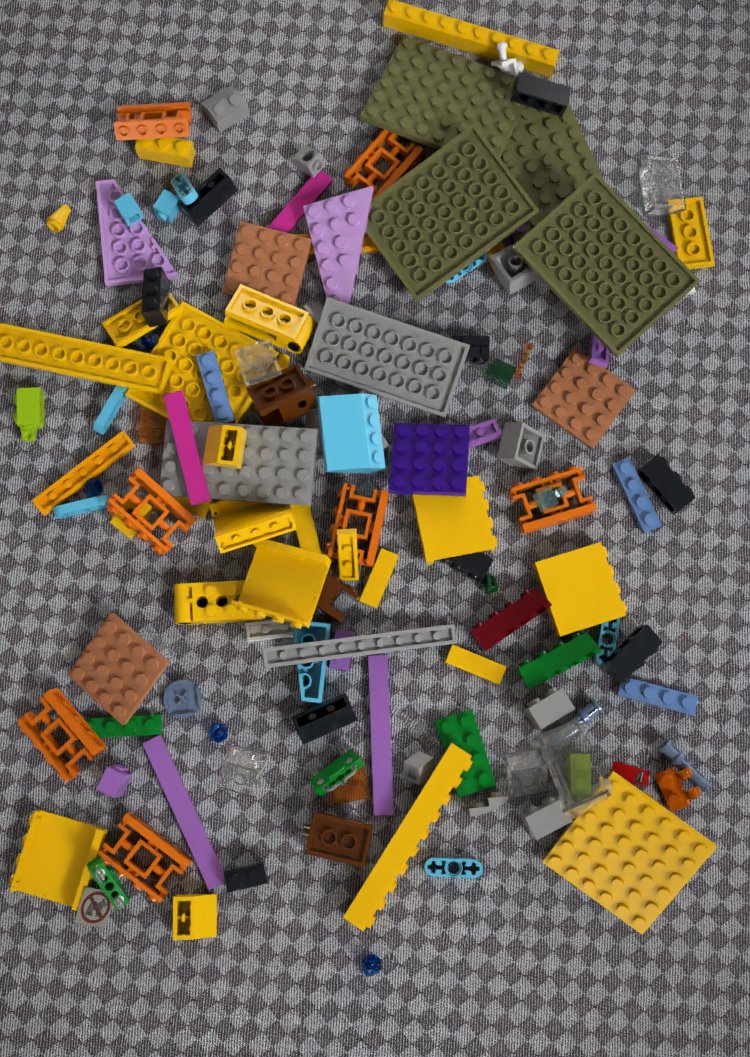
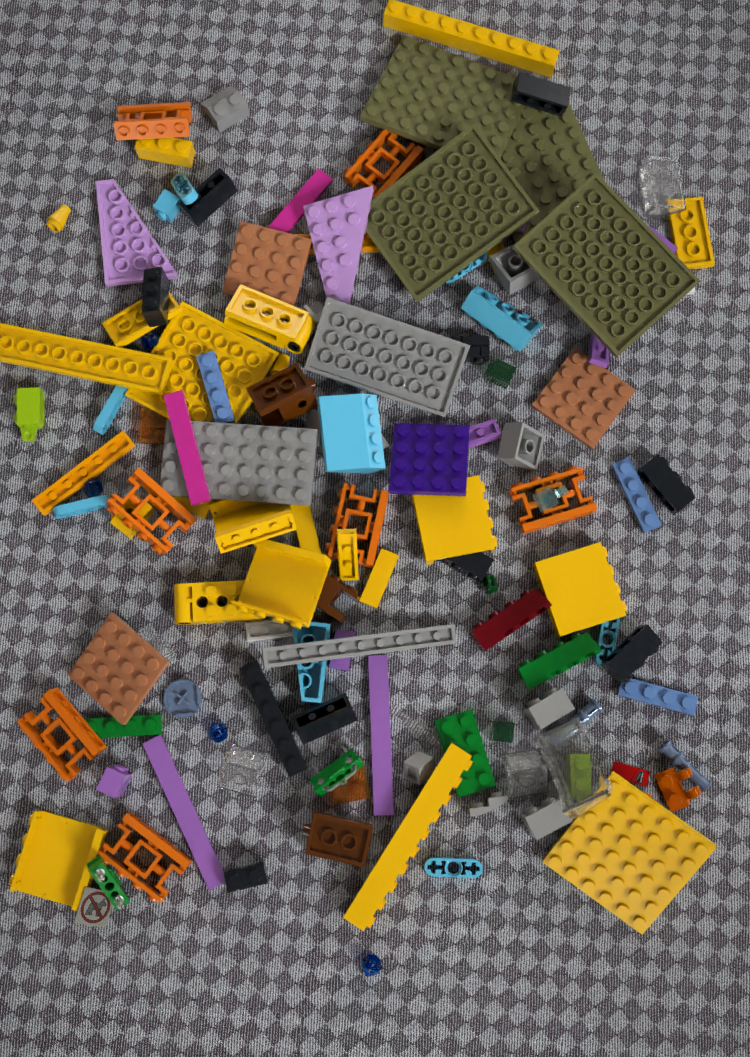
(128, 209): medium azure brick -> none
(194, 916): yellow slope -> none
(225, 446): yellow slope -> none
(258, 362): clear slope -> none
(273, 718): none -> black brick
(309, 161): light grey brick -> none
(475, 664): yellow tile -> none
(500, 318): none -> medium azure wedge
(502, 731): none -> clear green brick
(507, 65): white piece -> none
(518, 374): clear orange hinge -> none

